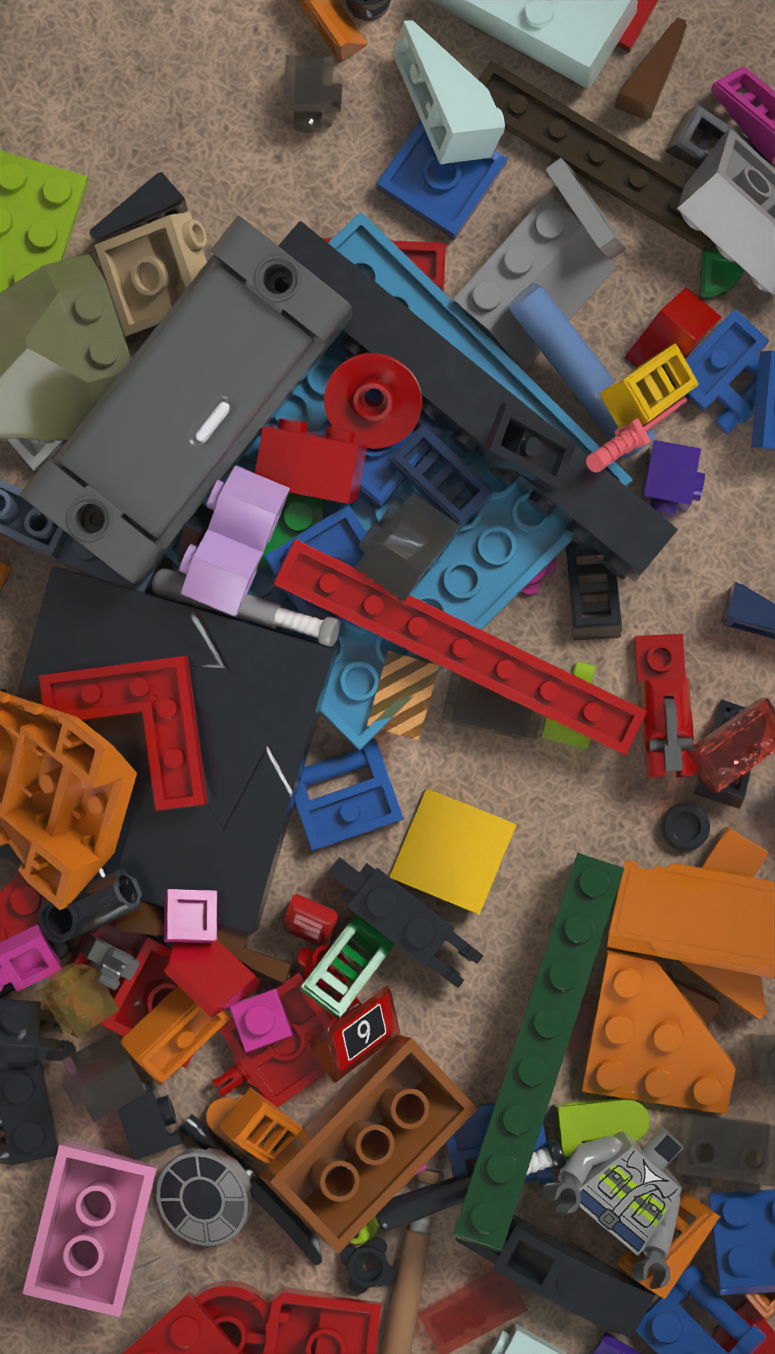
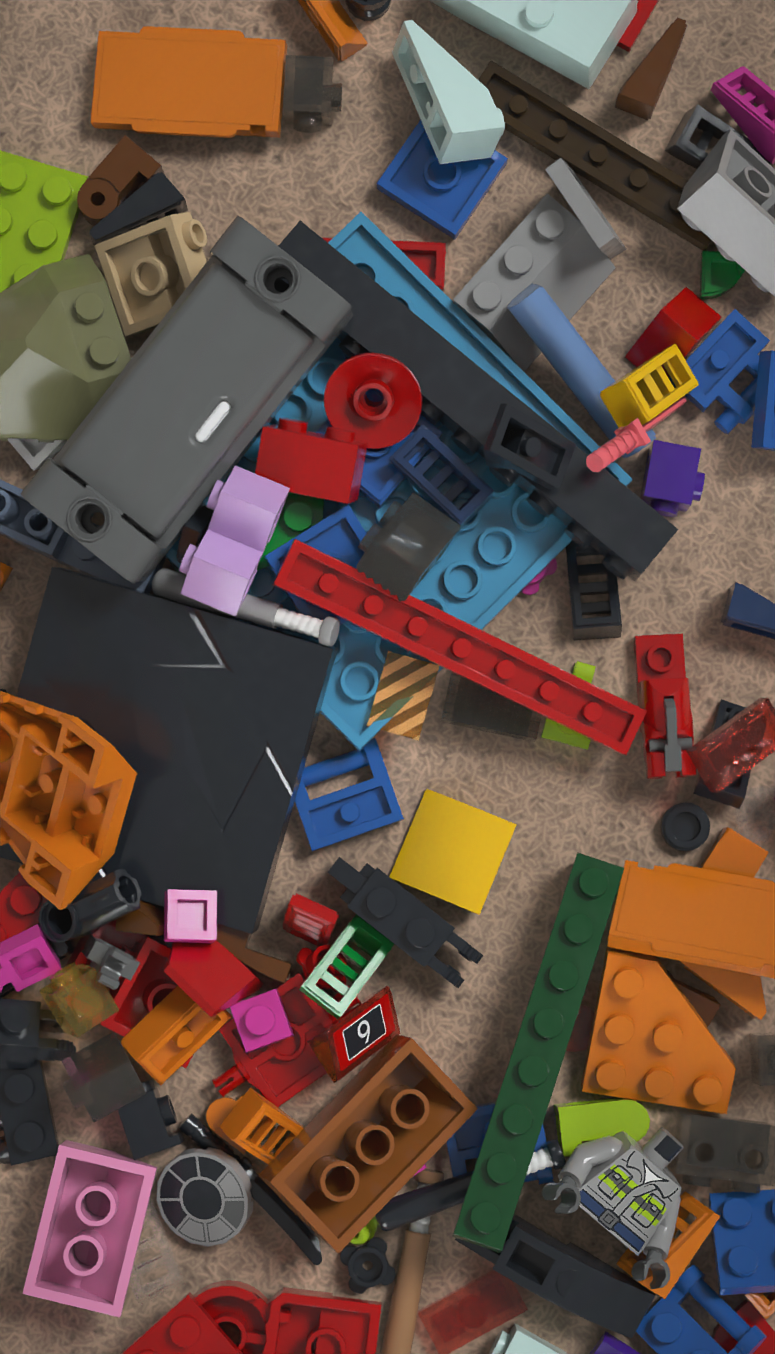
(115, 180): none -> reddish brown leg
(166, 700): red plate -> none
(189, 83): none -> orange piece

